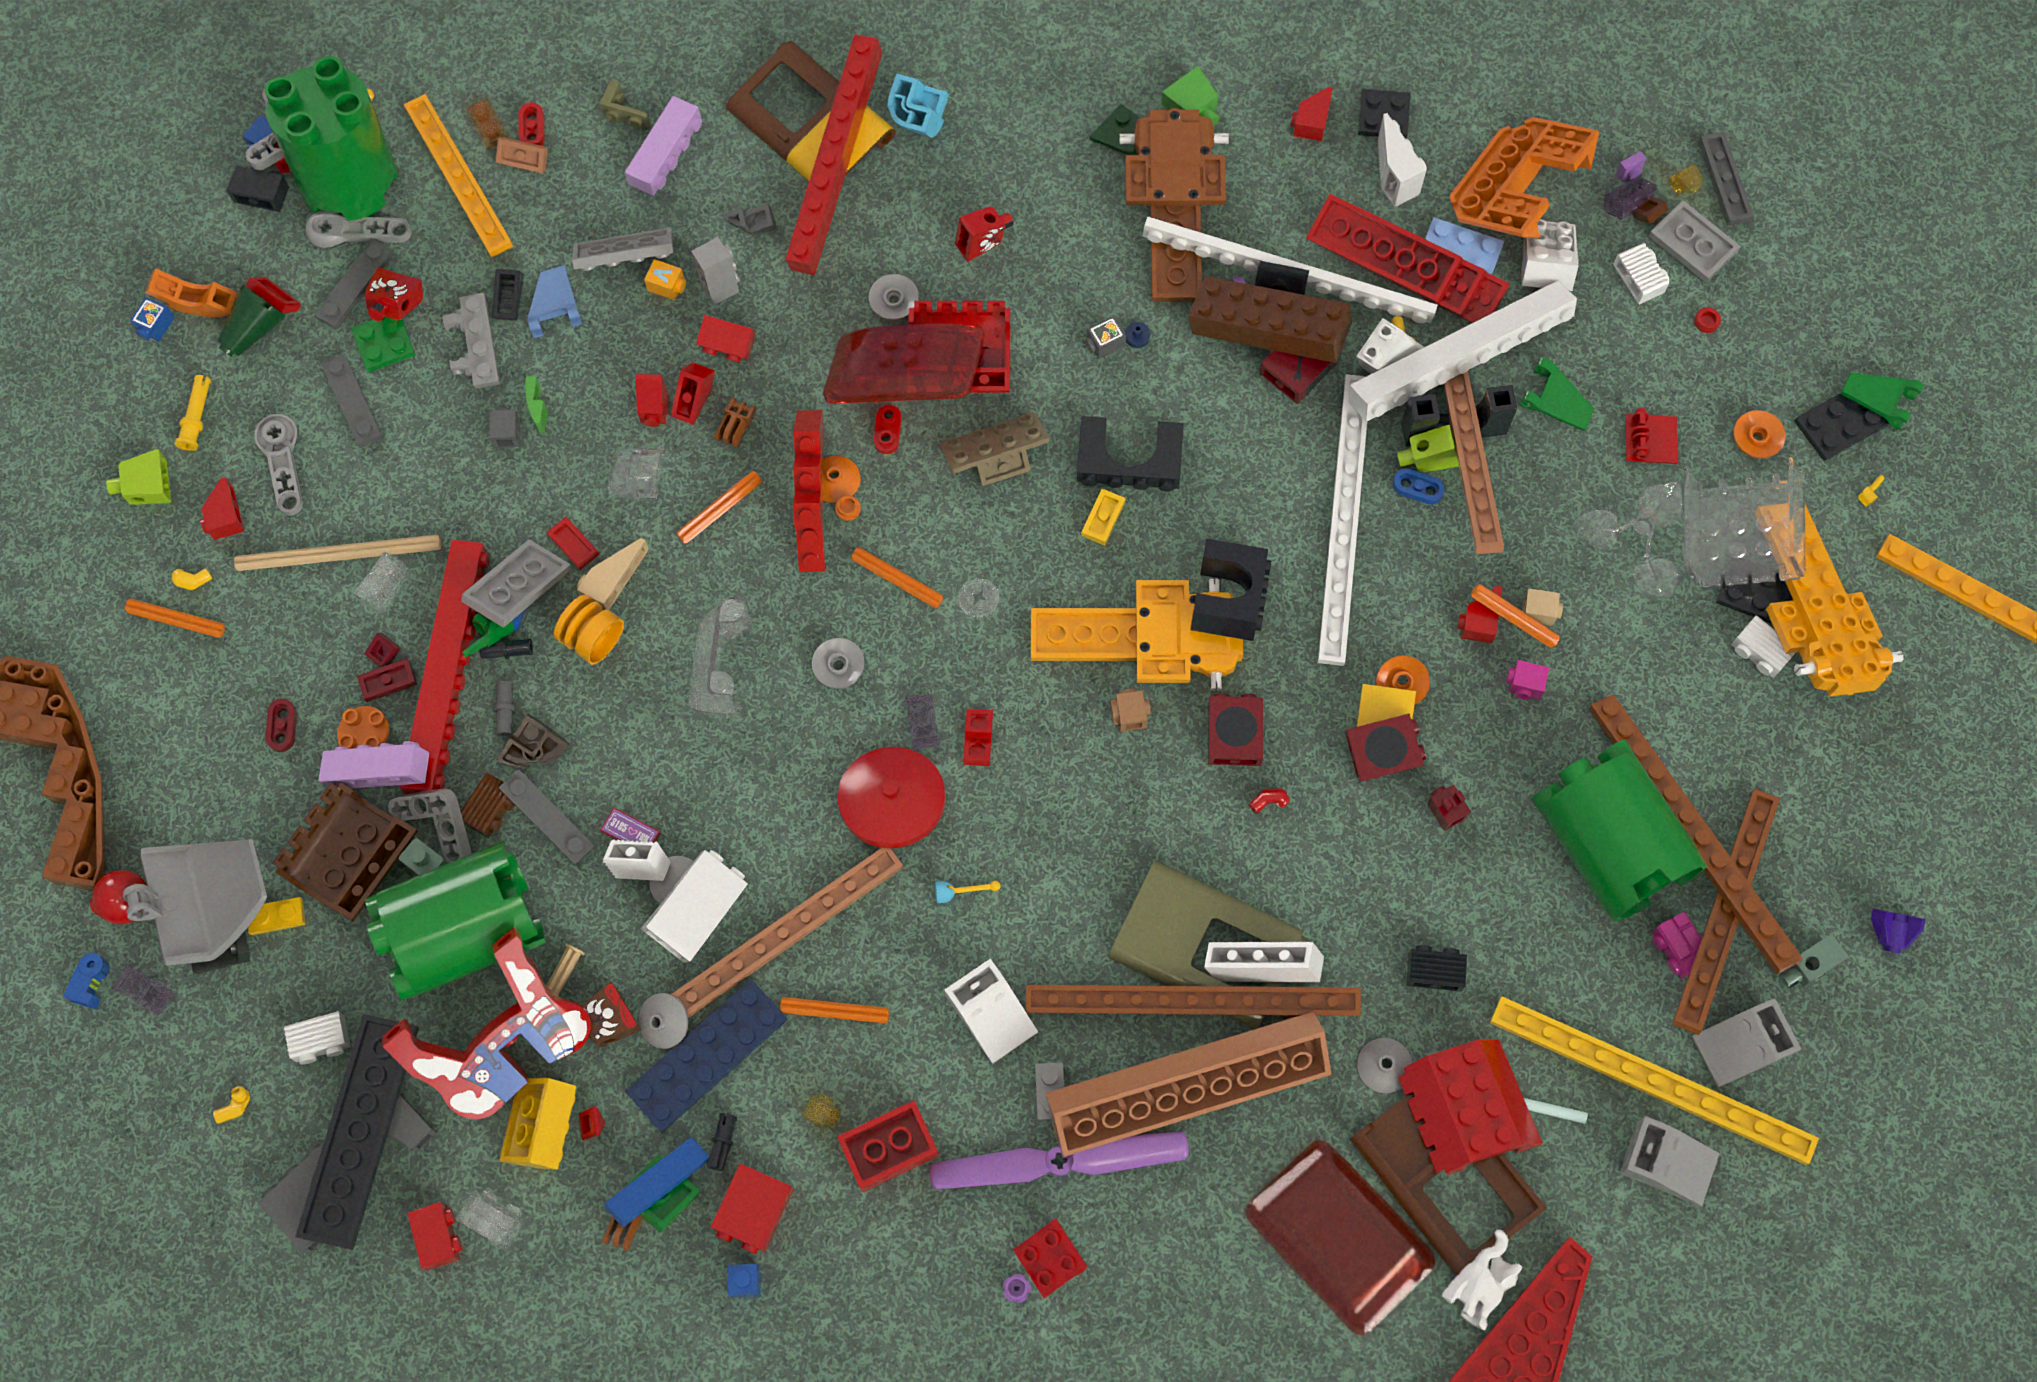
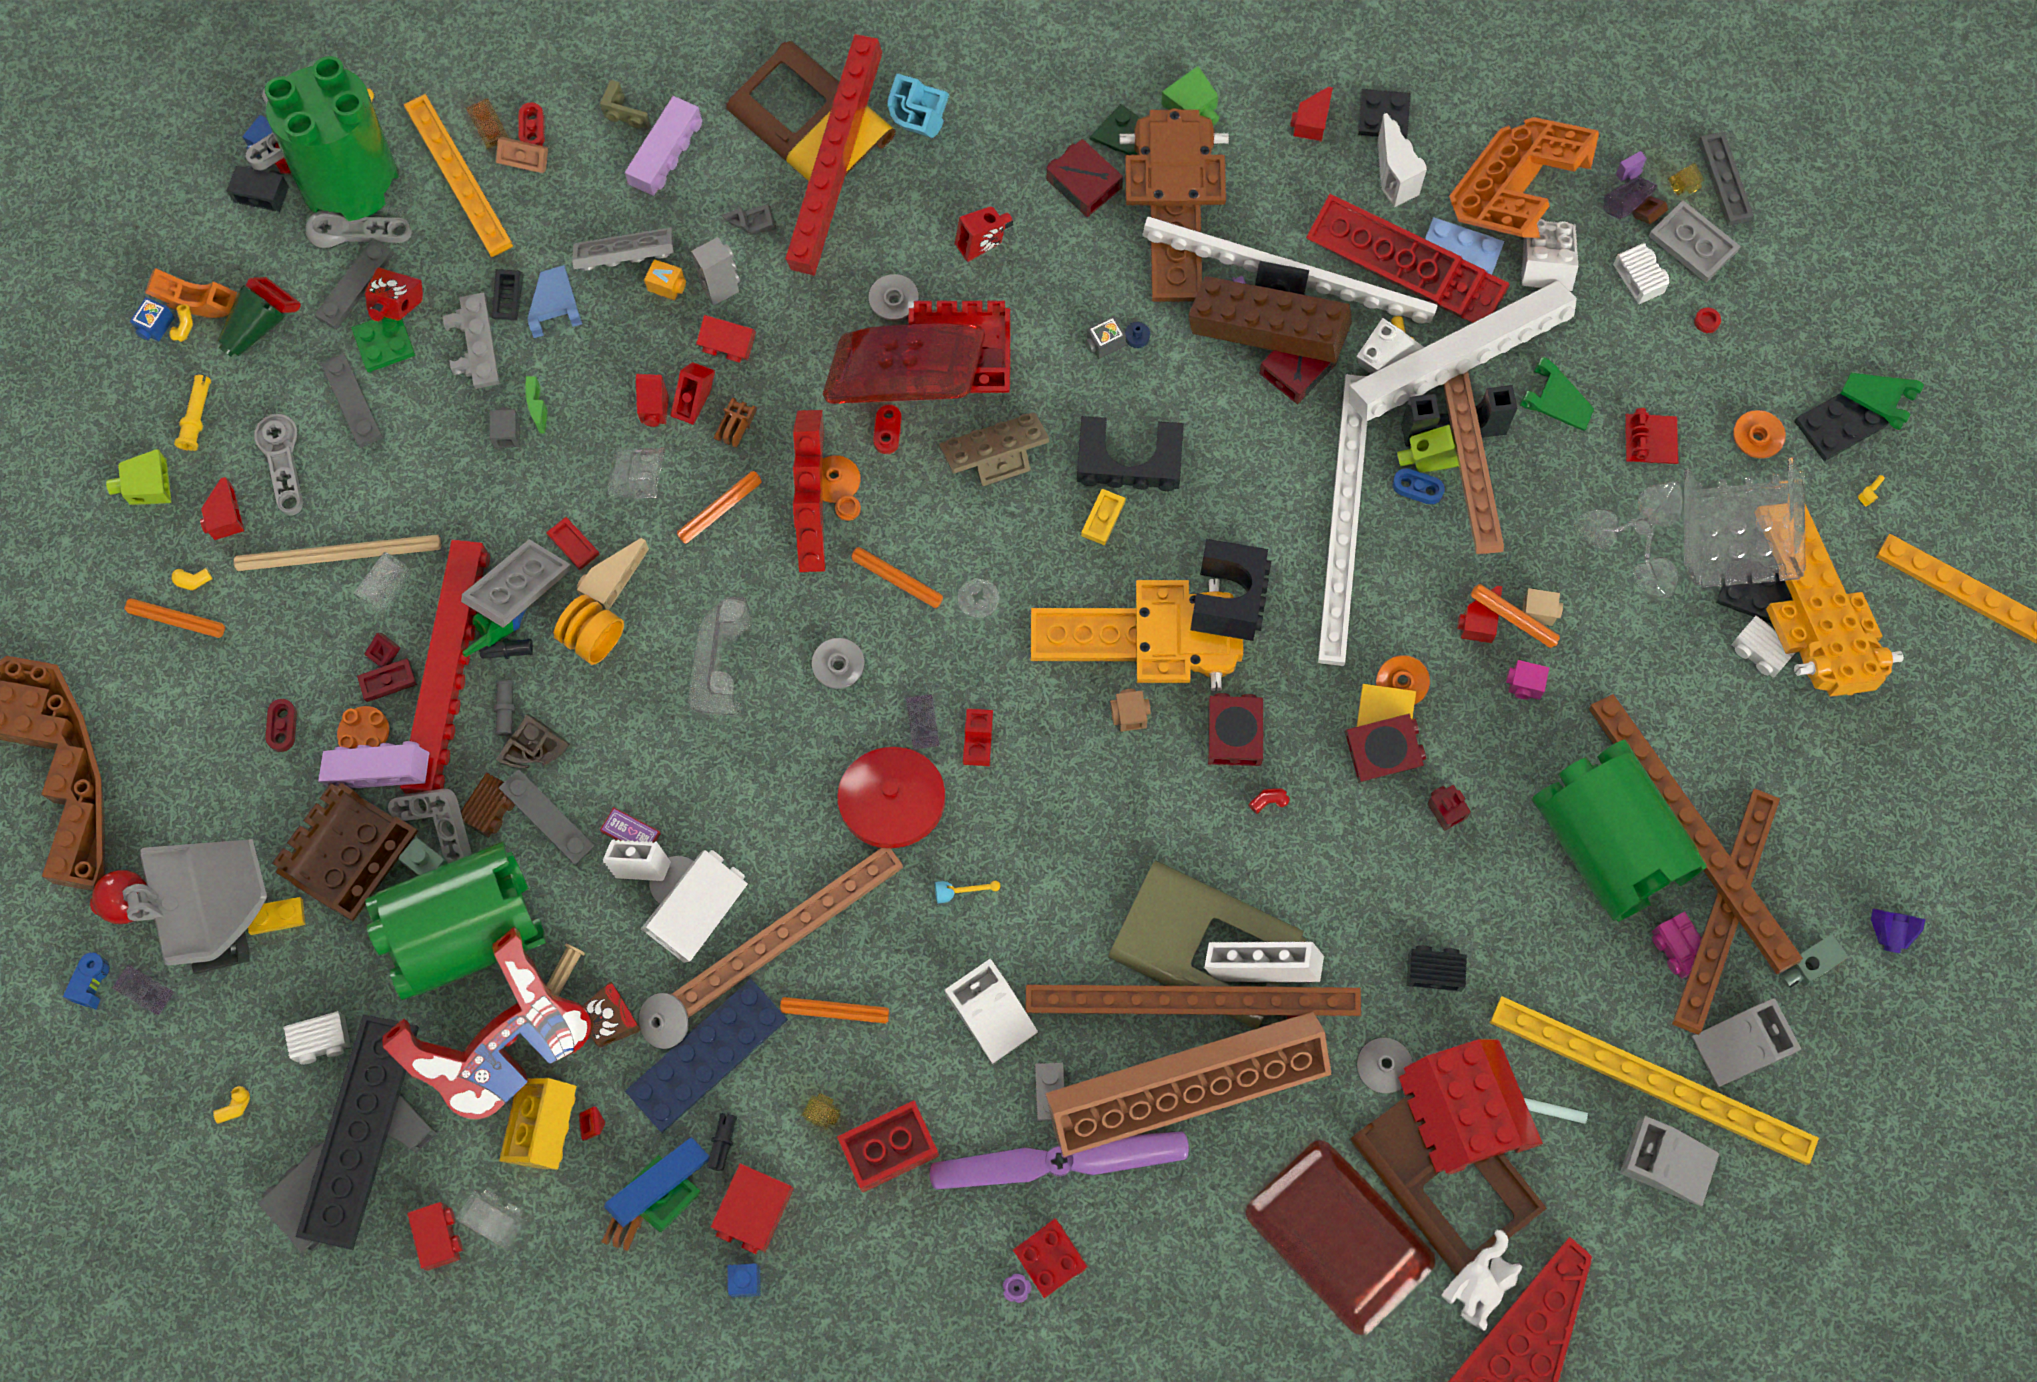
(185, 325): none -> yellow arm
(1084, 177): none -> dark red brick

